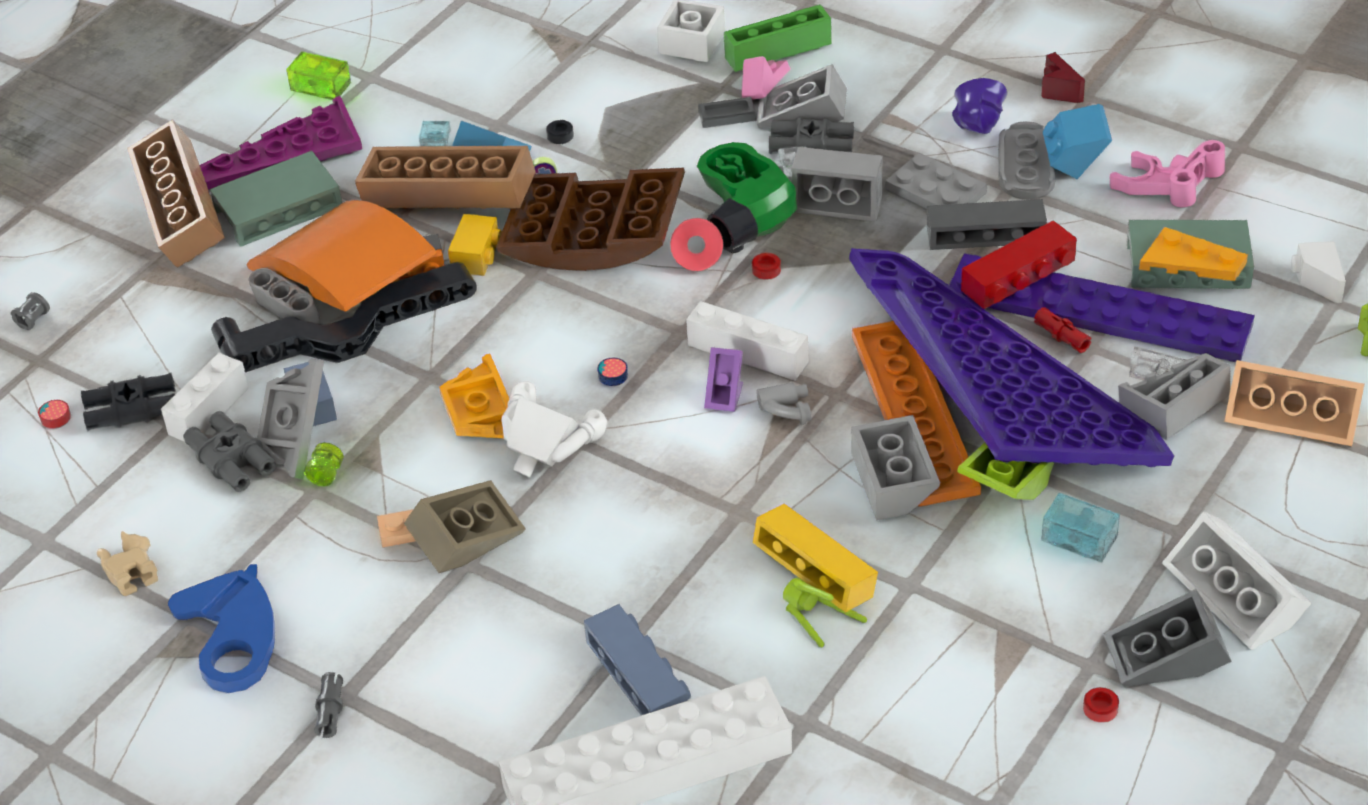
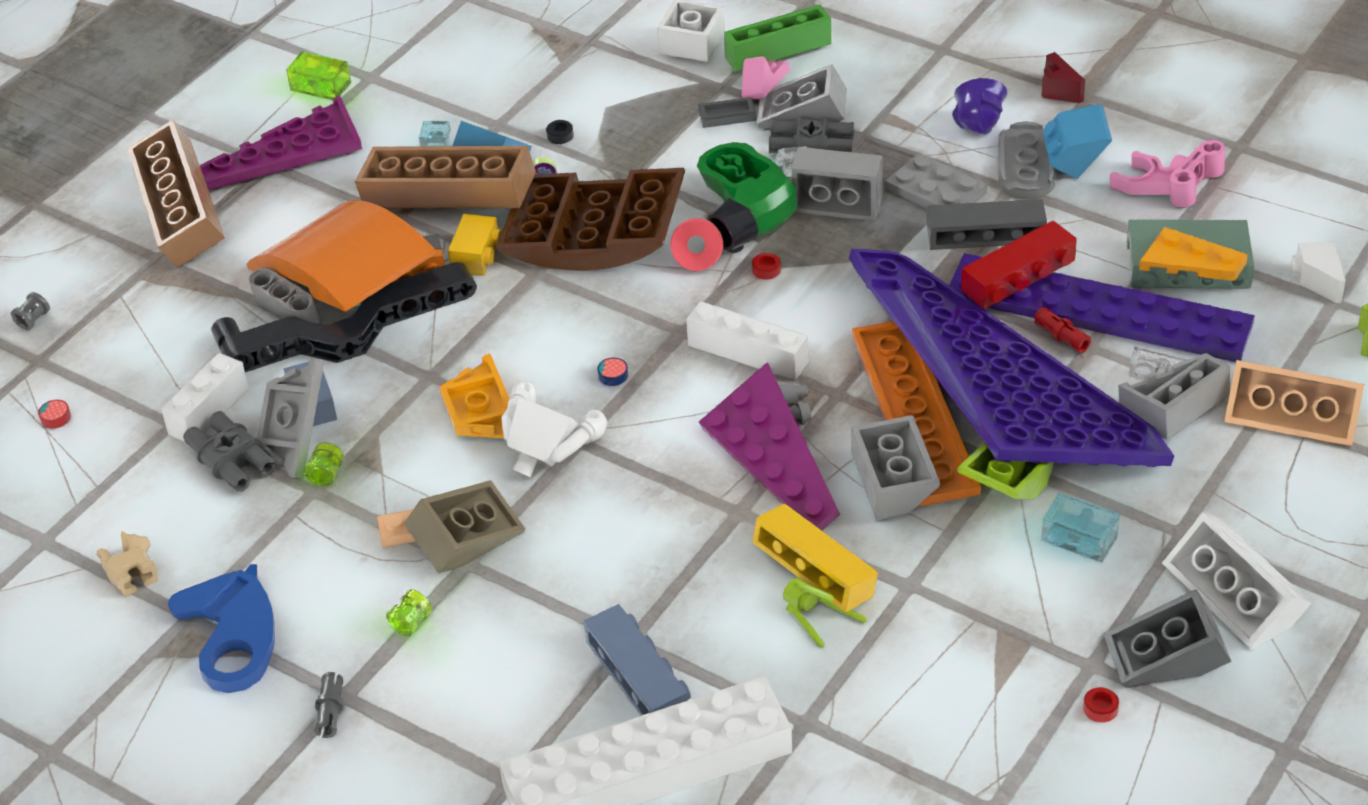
(127, 401): black pin -> none
(277, 198): sand green panel -> none
(411, 610): none -> clear neon green wheel
(723, 379): medium lavender slope -> none
(766, 440): none -> magenta wing

